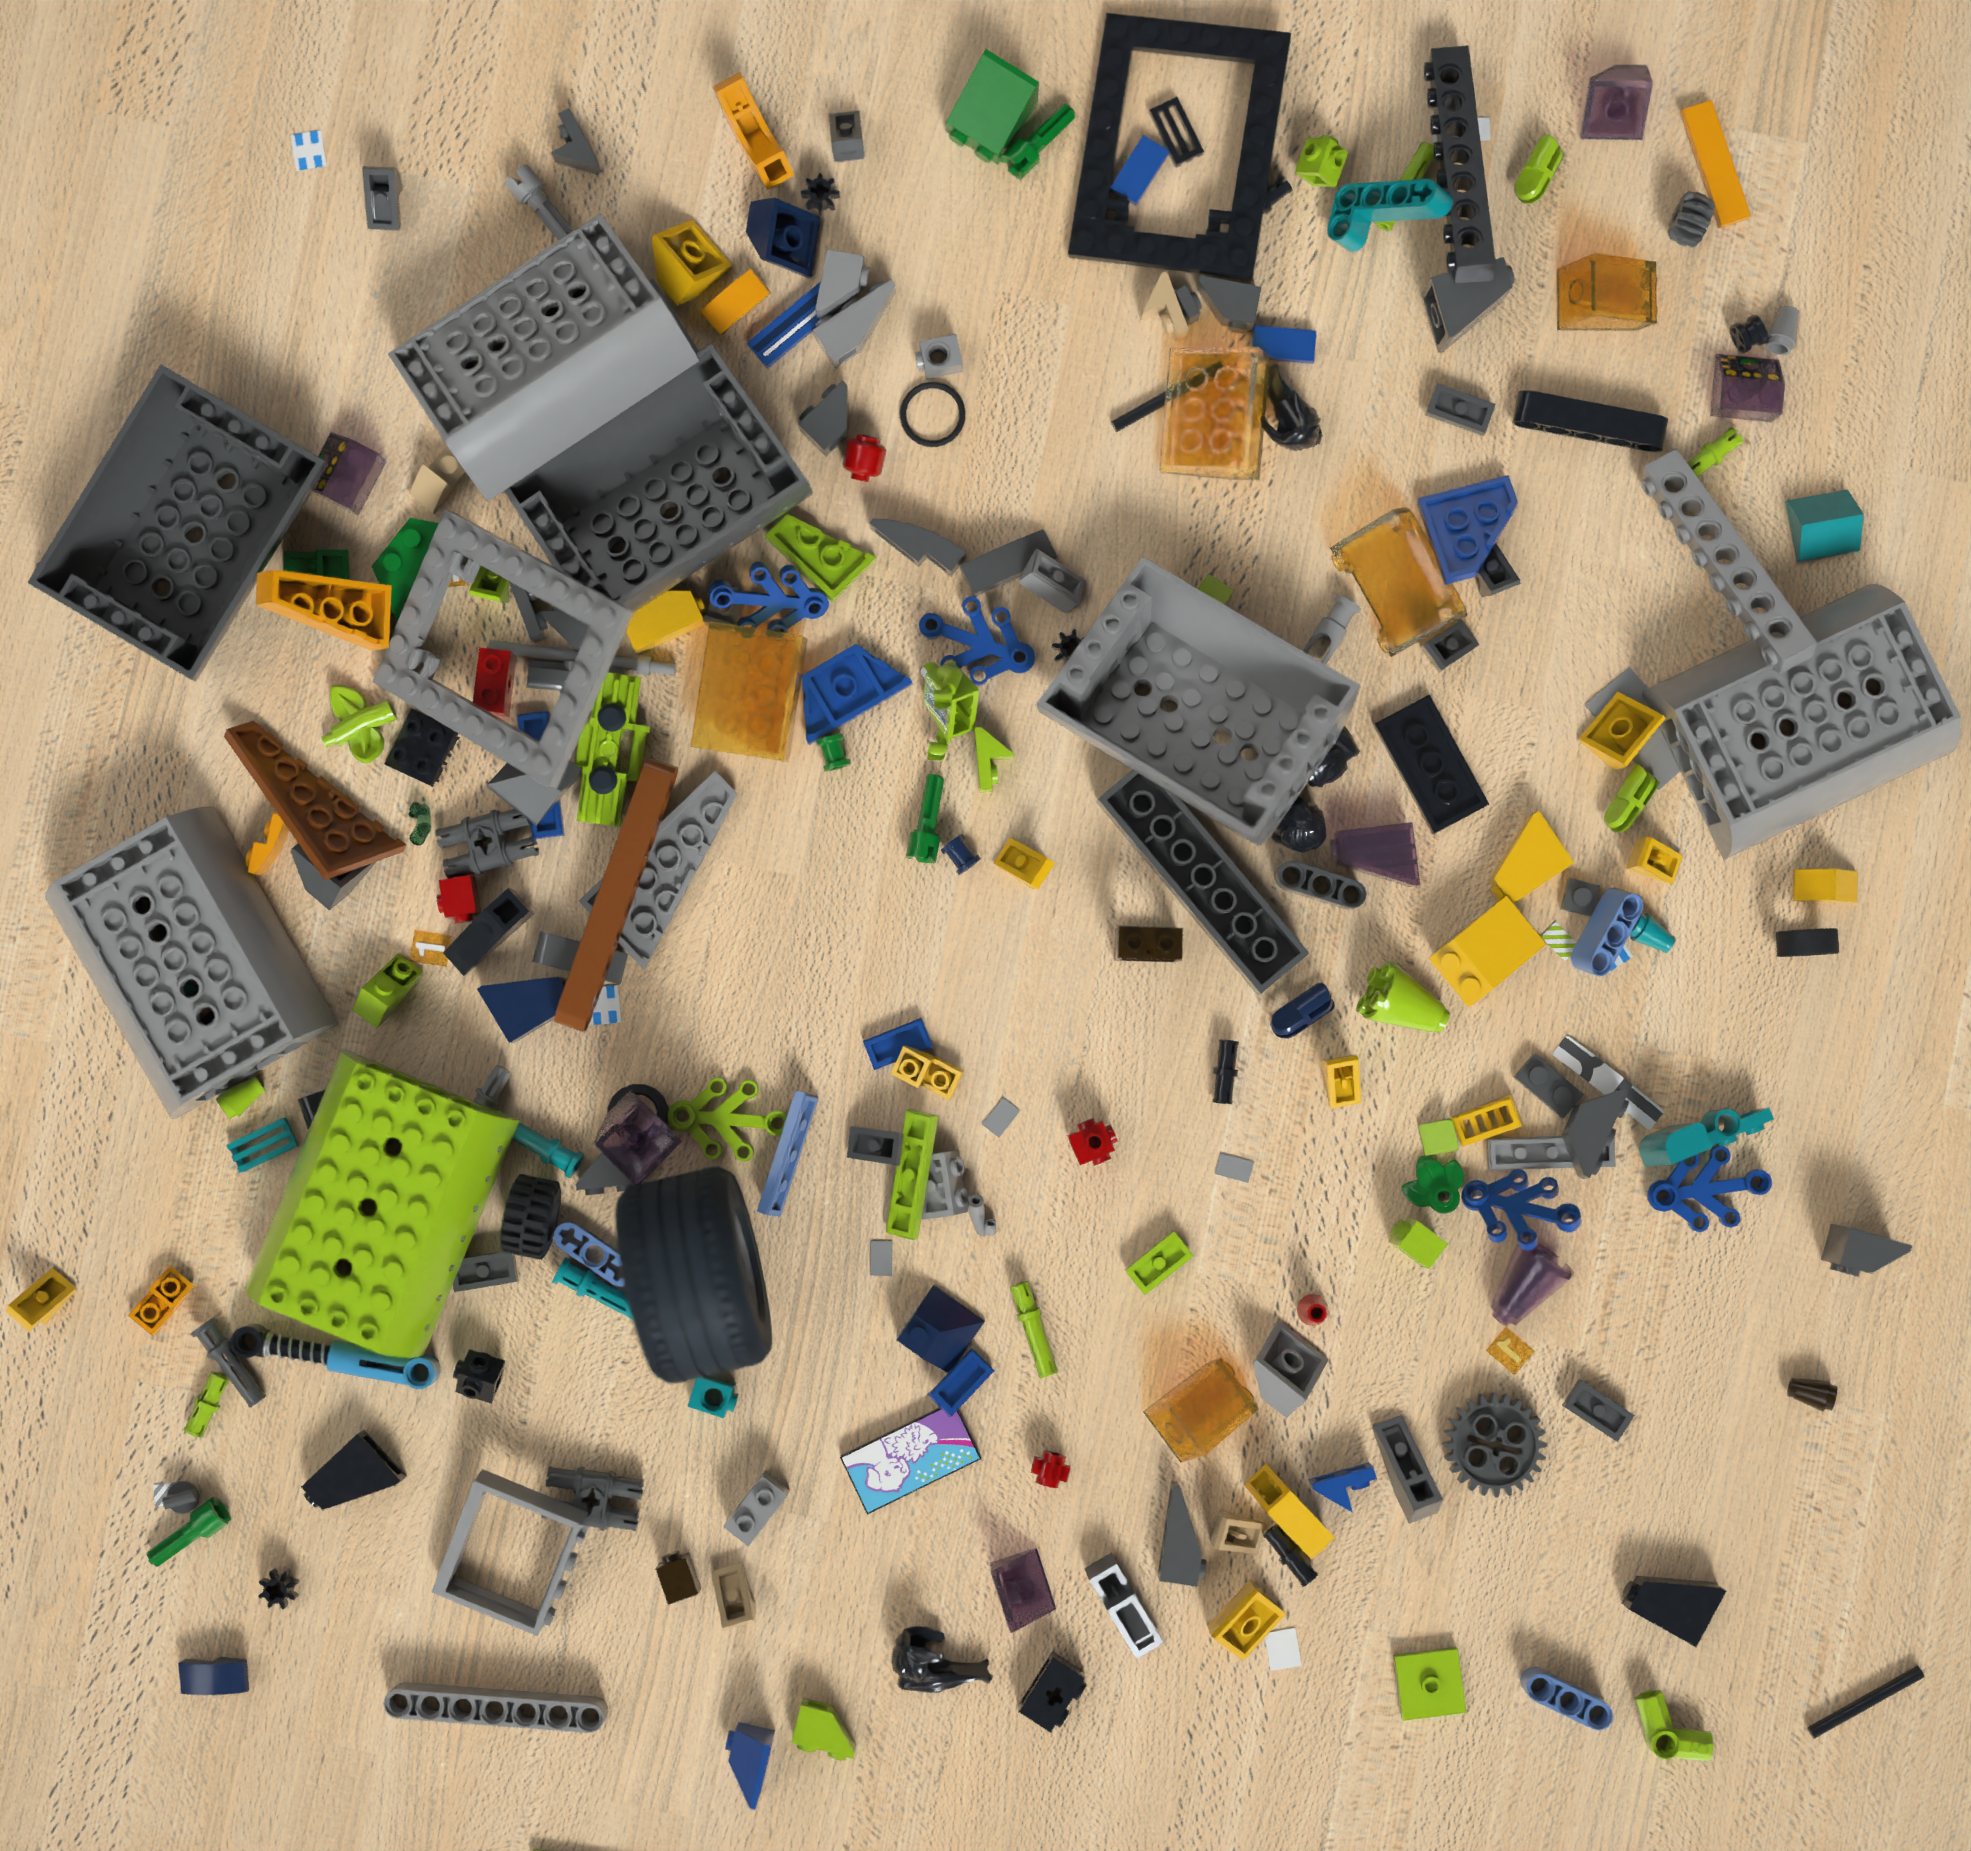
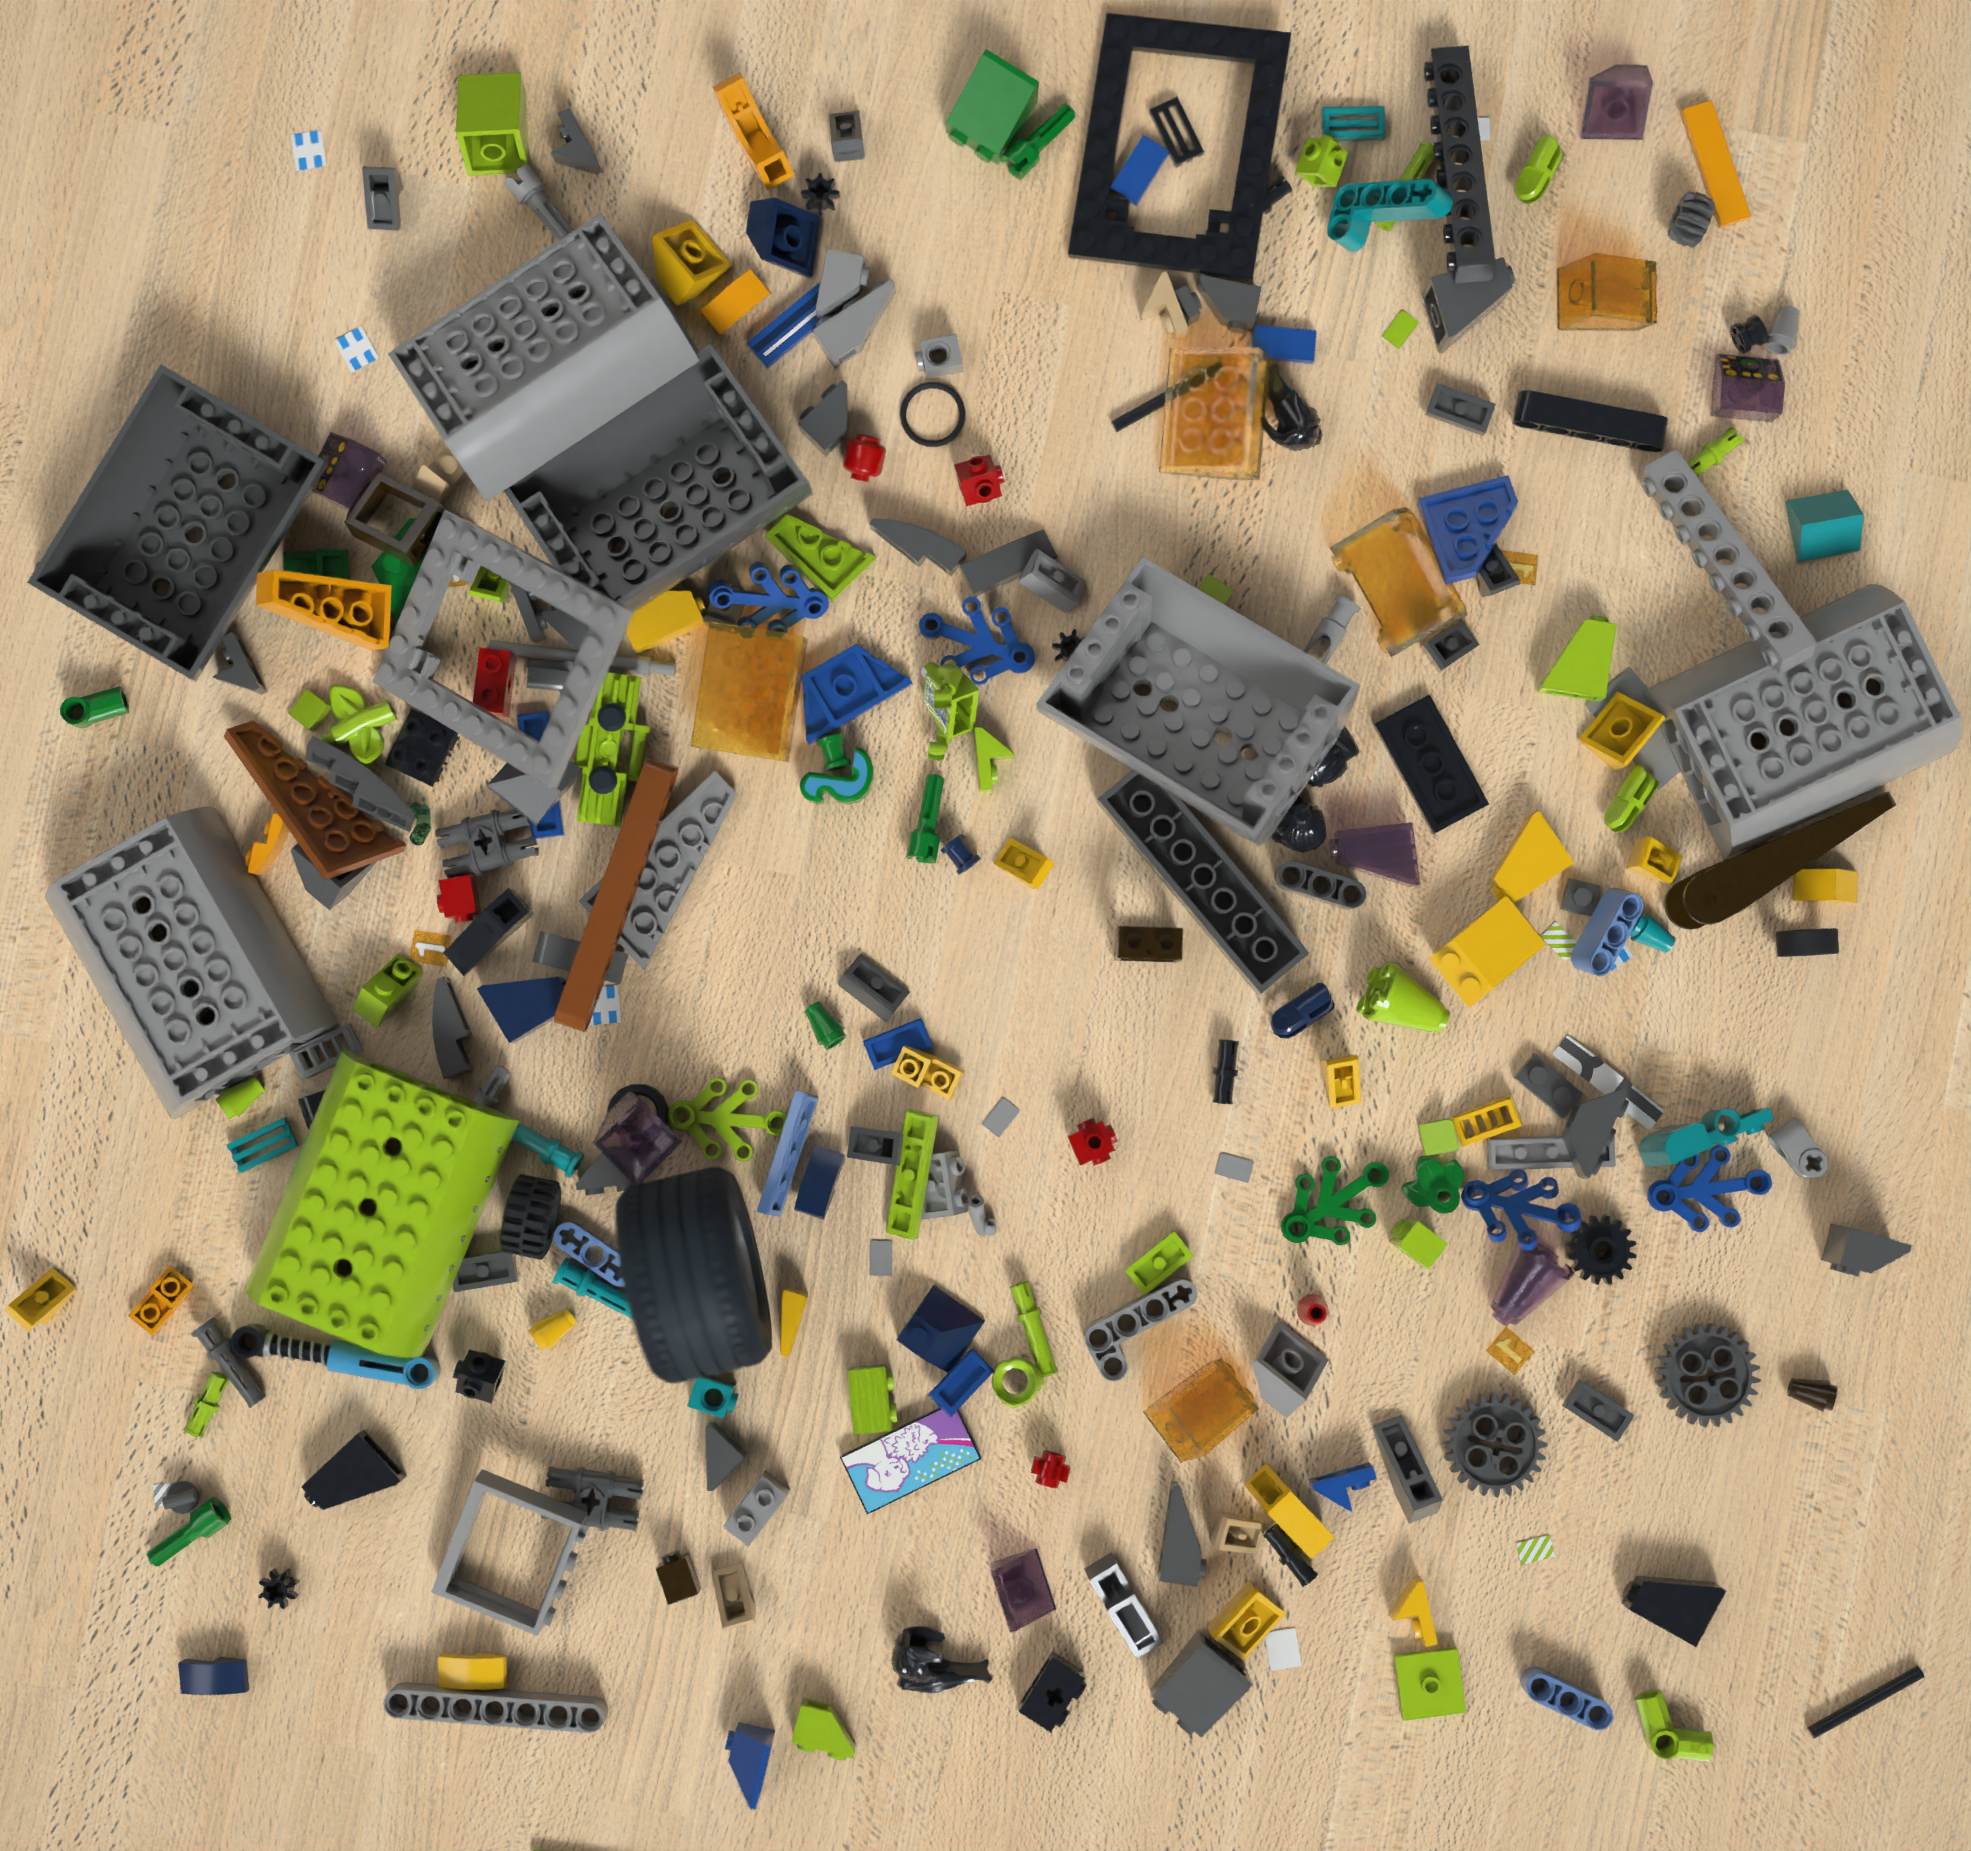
(97, 707): none -> green piece
(243, 672): none -> dark grey slope
(309, 1047): none -> light grey slope
(310, 710): none -> lime slope
(356, 349): none -> white sticker
(369, 790): none -> dark grey slope
(418, 536): none -> dark brown window
(448, 1030): none -> dark grey slope
(472, 1672): none -> yellow slope
(492, 123): none -> lime slope
(552, 1328): none -> yellow cone
(721, 1455): none -> dark grey slope
(792, 1310): none -> yellow slope
(819, 1182): none -> dark blue slope
(825, 1026): none -> green cone
(841, 788): none -> animal
(870, 1399): none -> lime brick
(873, 987): none -> dark grey slope
(979, 480): none -> red brick
(1034, 1376): none -> lime piece
(1143, 1321): none -> light grey beam
(1200, 1685): none -> dark grey slope
(1329, 1204): none -> green plant
(1361, 135): none -> teal tile
(1400, 329): none -> lime sticker
(1415, 1603): none -> yellow slope
(1524, 566): none -> clear yellow sticker
(1535, 1549): none -> sticker
(1584, 662): none -> lime slope
(1617, 1251): none -> black gear
(1710, 1403): none -> dark grey gear
(1744, 878): none -> dark brown piece
(1795, 1145): none -> light grey piece

